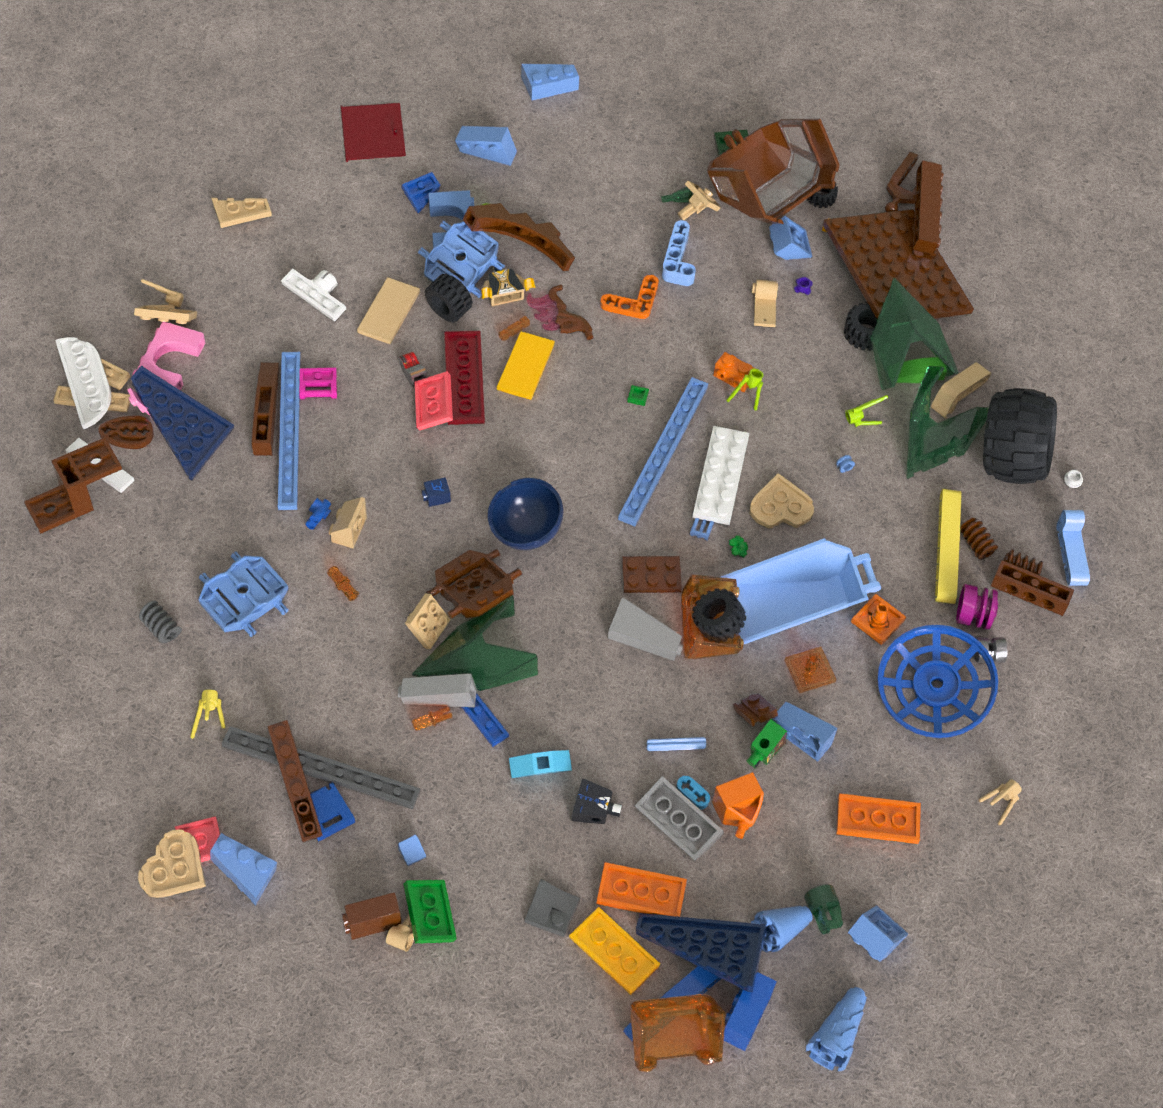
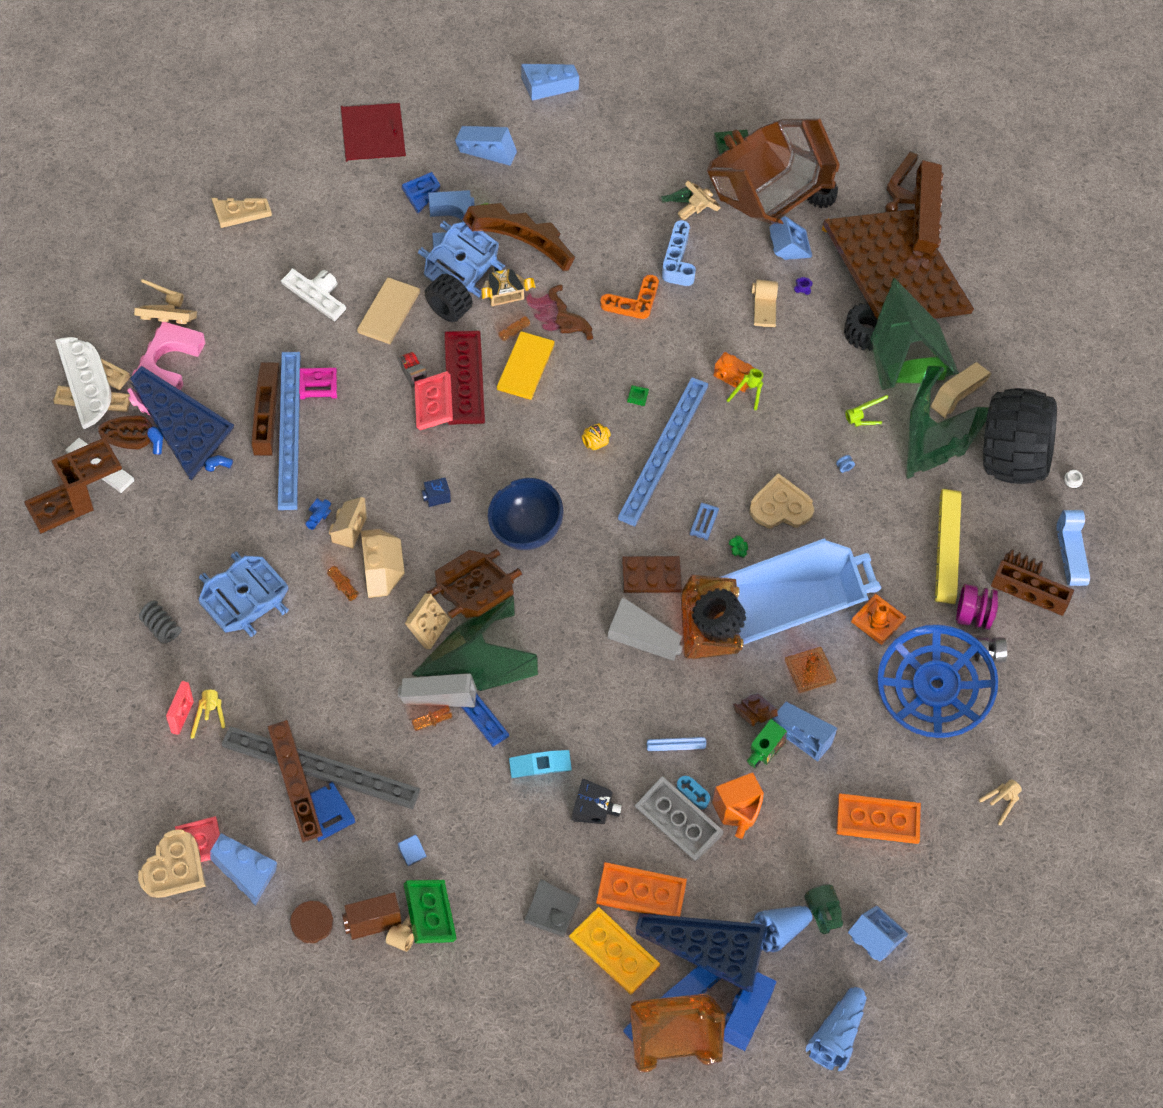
(156, 438): none -> blue arm
(180, 708): none -> coral tile
(217, 460): none -> blue arm
(311, 921): none -> reddish brown tile
(382, 561): none -> tan wedge
(596, 436): none -> yellow head
(721, 475): white plate -> none
(977, 539): reddish brown piece -> none

